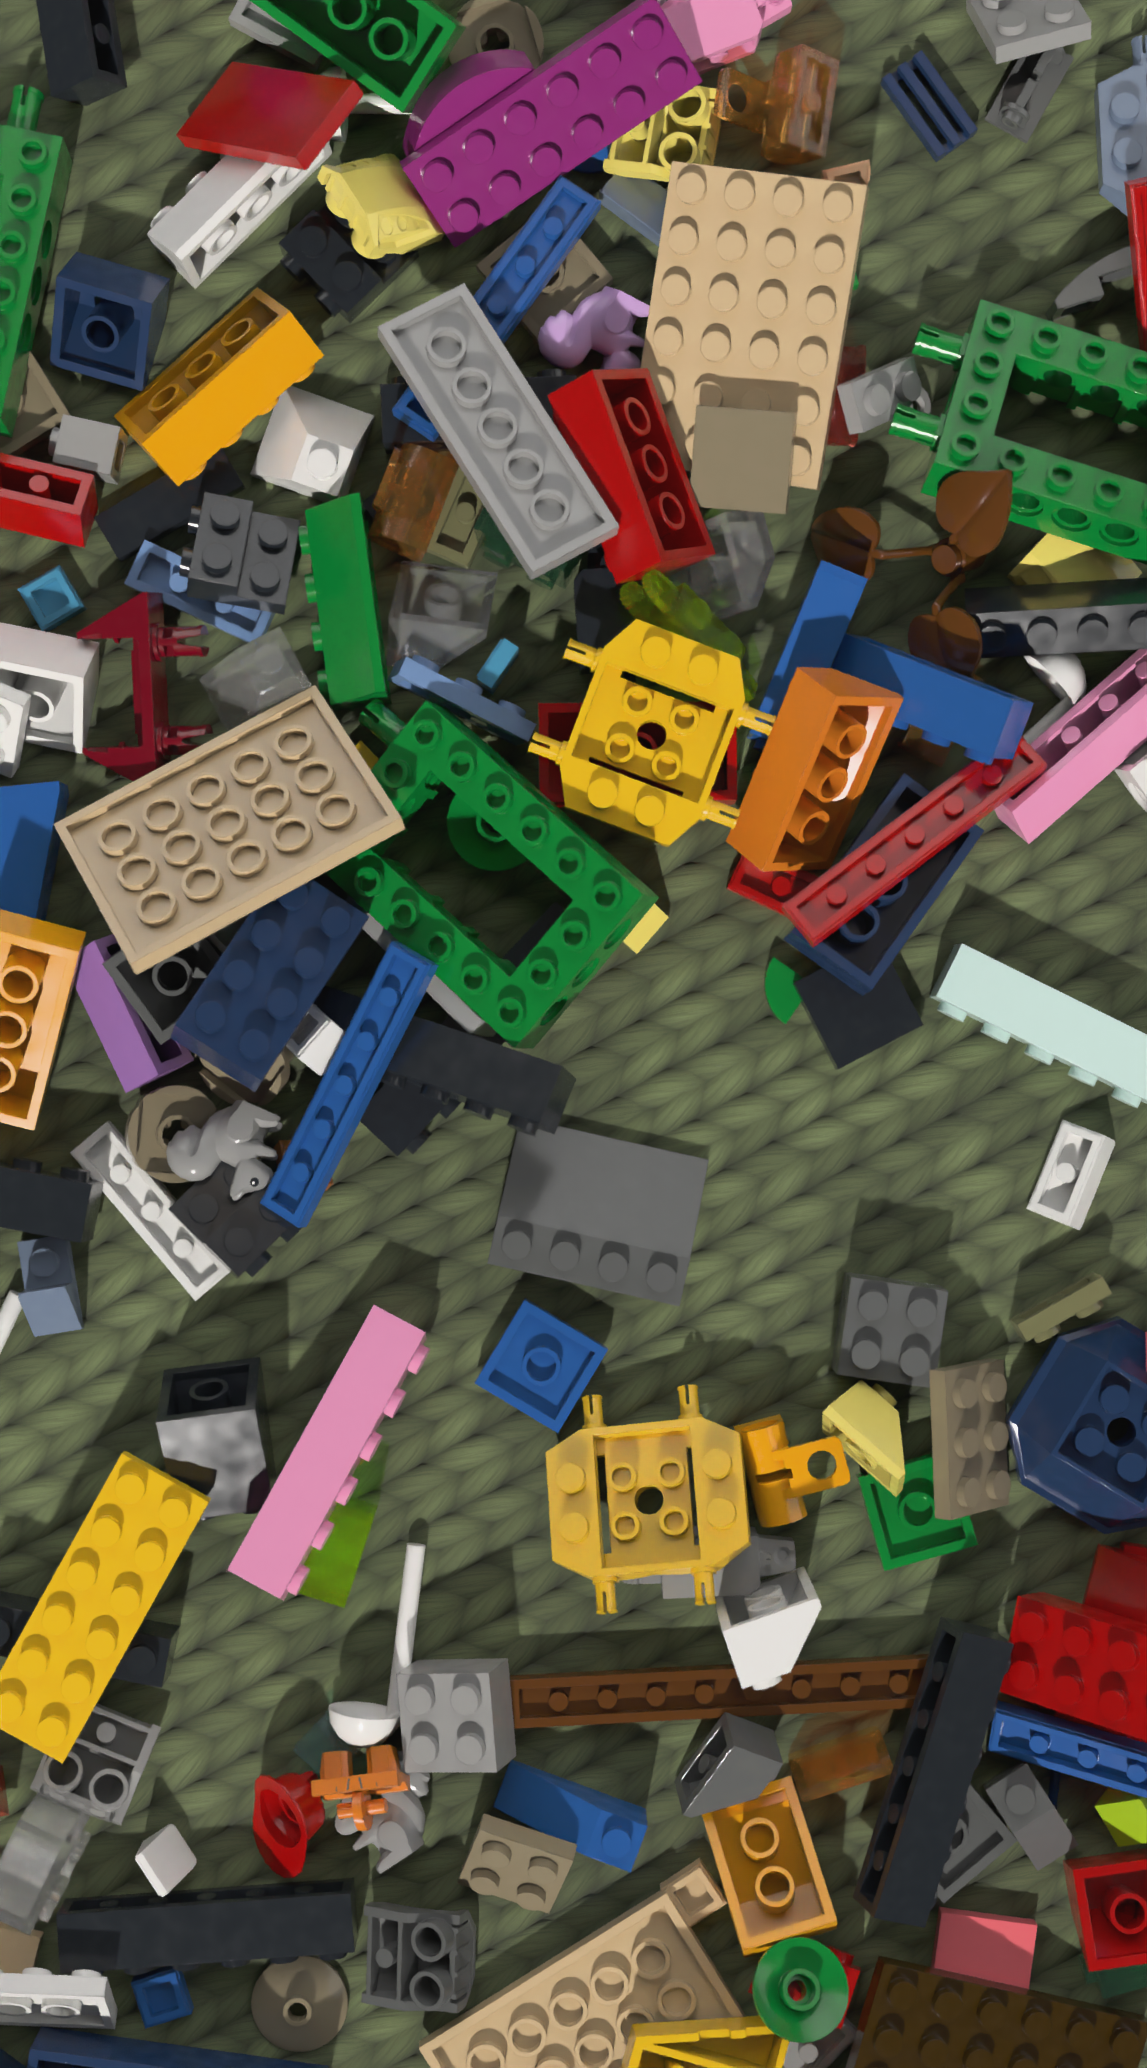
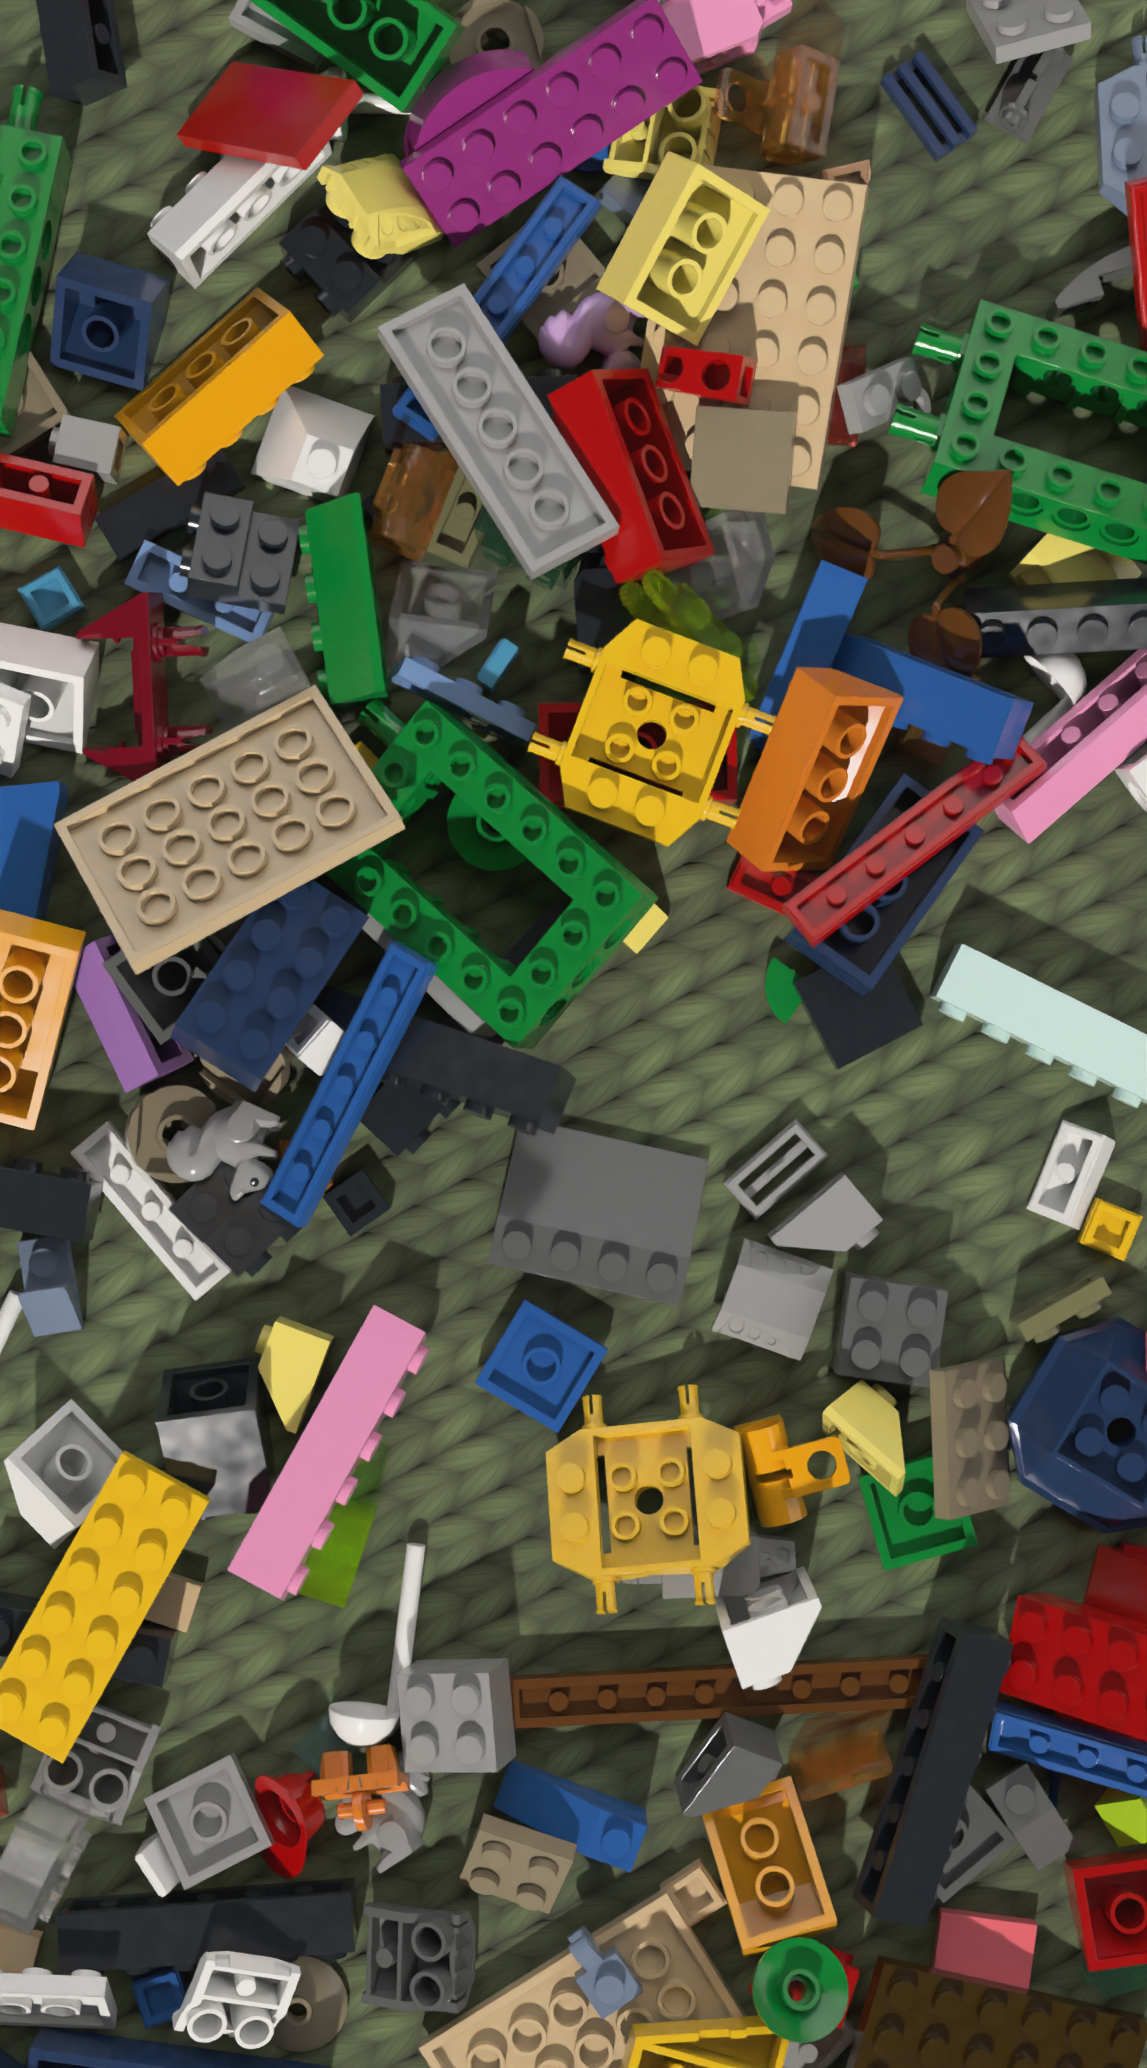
(61, 1472): none -> white slope
(175, 1602): none -> tan tile
(209, 1821): none -> light grey plate
(237, 1998): none -> white slope
(292, 1366): none -> light yellow slope
(357, 1202): none -> black tile
(603, 1976): none -> sand blue plate
(683, 247): none -> light yellow slope
(707, 374): none -> red leg
(773, 1299): none -> light grey slope
(805, 1141): none -> light grey tile
(830, 1220): none -> light grey slope
(1109, 1228): none -> yellow tile

